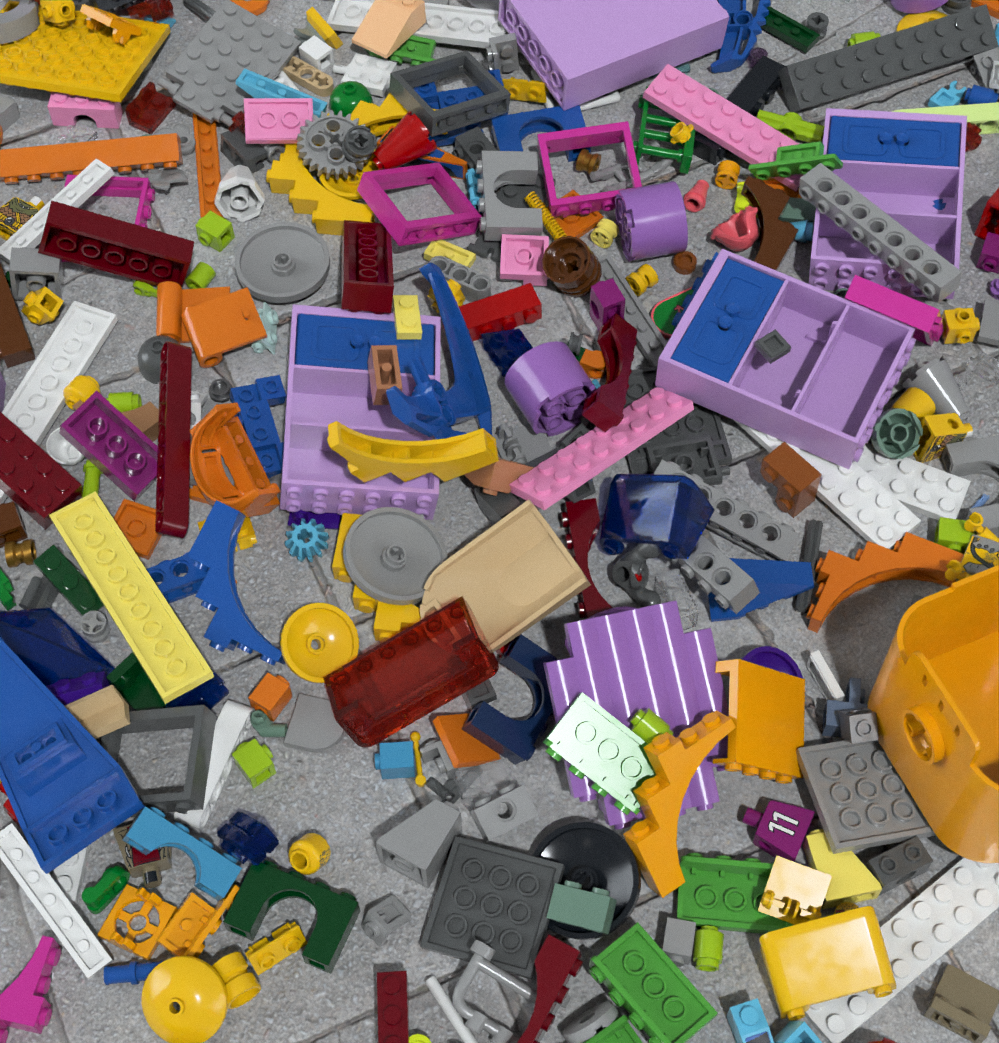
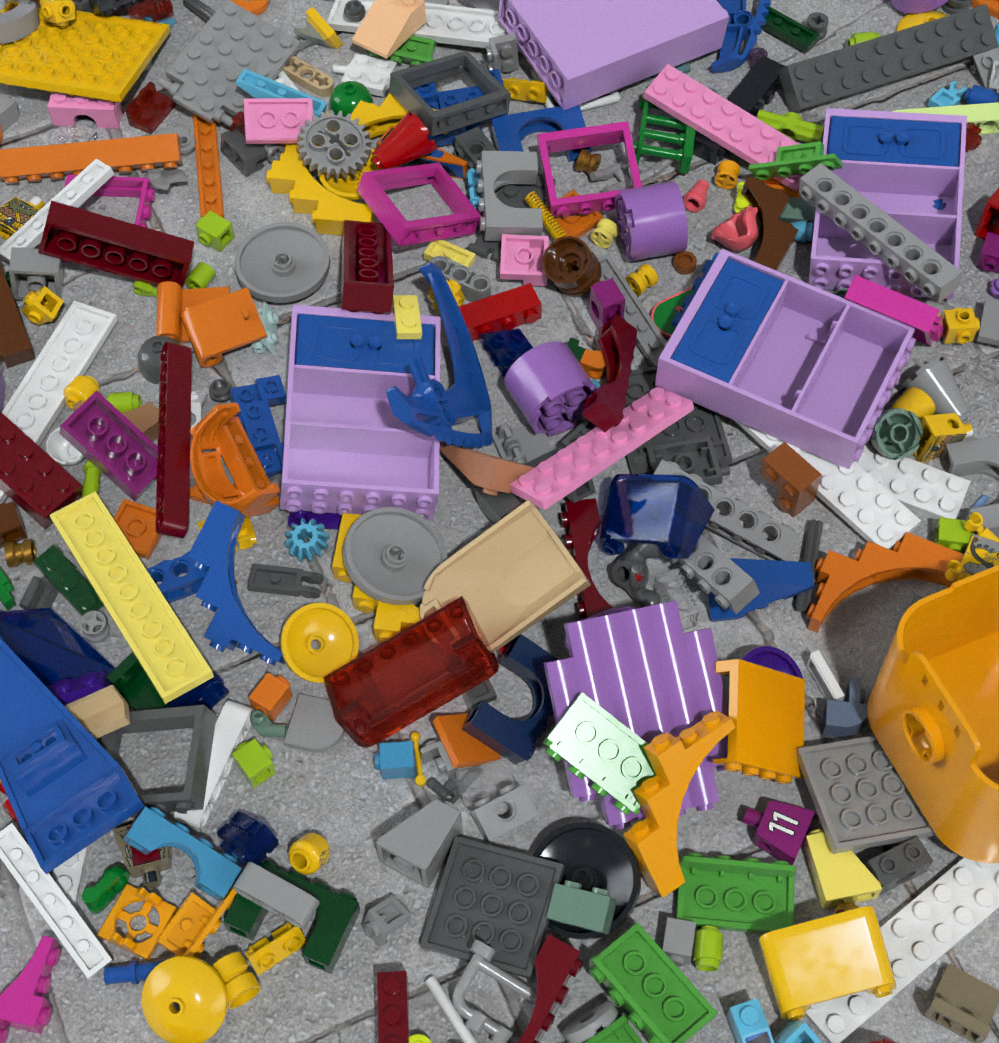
(122, 28): light orange piece -> none
(239, 194): white cone -> none
(276, 895): none -> light grey beam
(283, 581): none -> dark grey hinge
(317, 53): white brick -> none
(352, 149): dark grey wheel -> none
(354, 10): none -> flat silver plate
(383, 372): nougat brick -> none
(446, 458): yellow arch -> none
(575, 343): dark grey bush -> none
(648, 725): lime brick -> none
(681, 133): yellow plate -> none
(772, 346): dark grey tile -> none
(794, 892): hinge -> none
(858, 725): flat silver brick -> none

